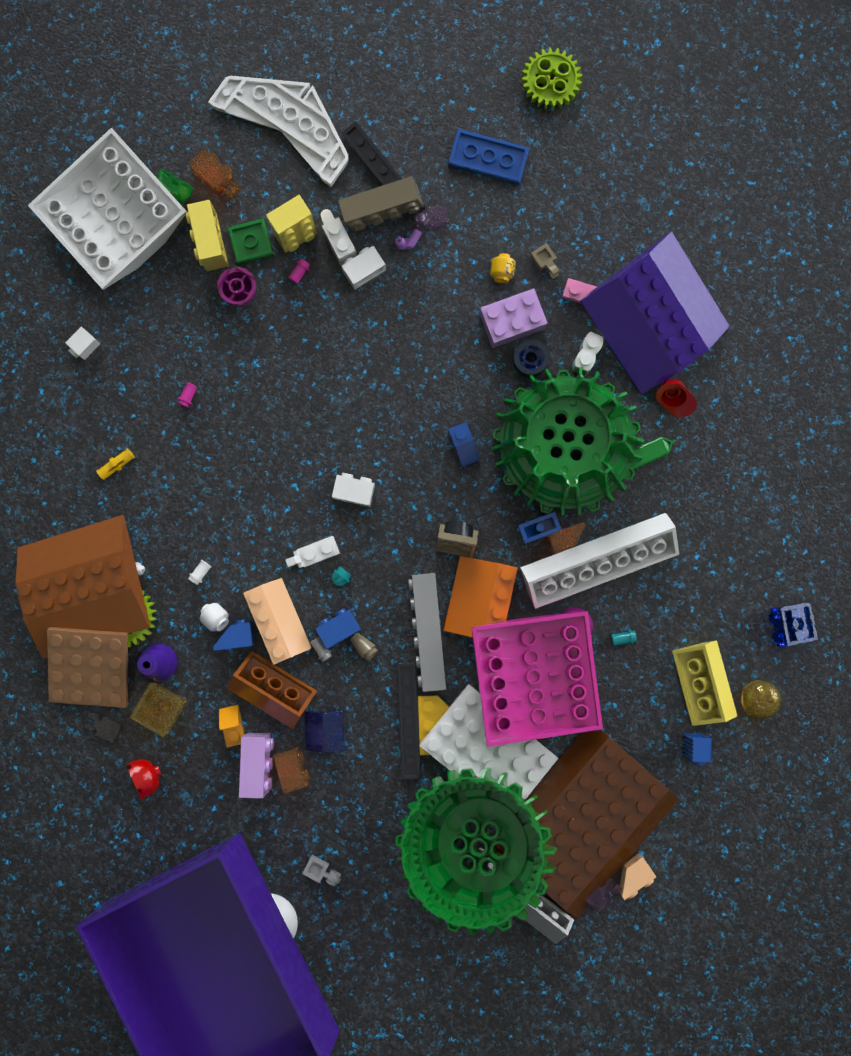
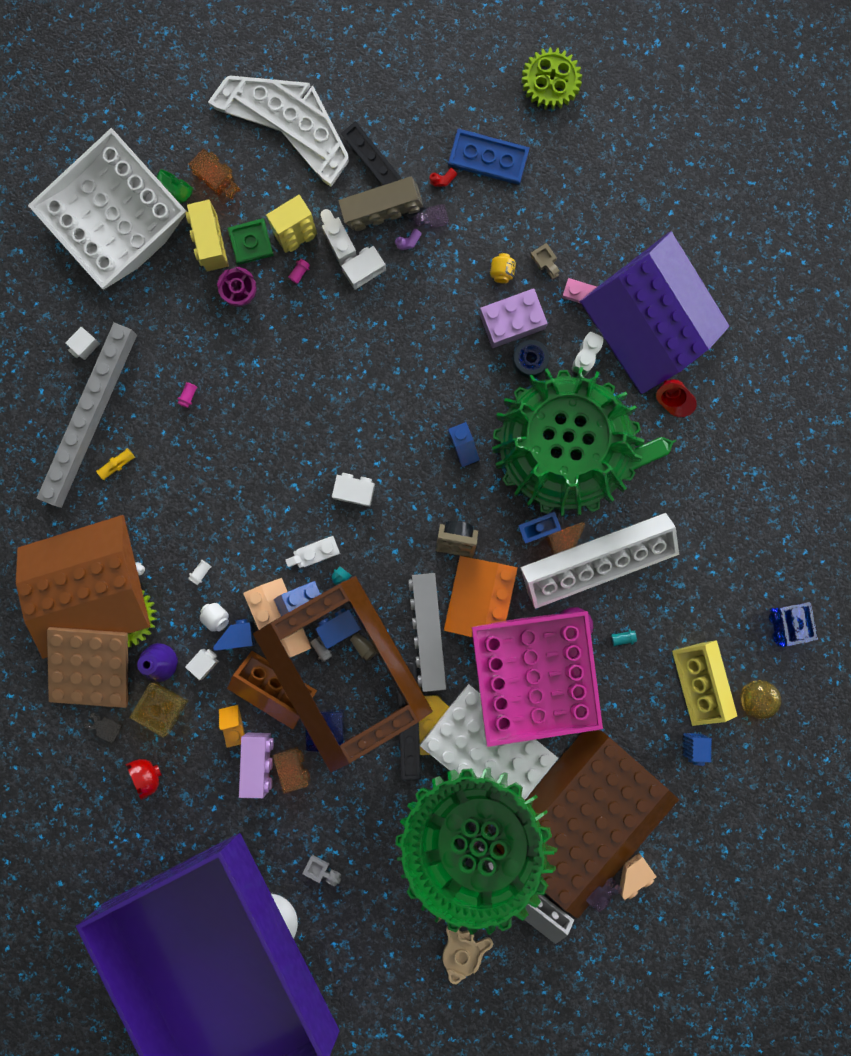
(87, 415): none -> light grey brick
(202, 663): none -> white brick
(292, 599): none -> brick
(333, 754): none -> reddish brown slope
(442, 181): none -> red arm
(463, 954): none -> tan tile

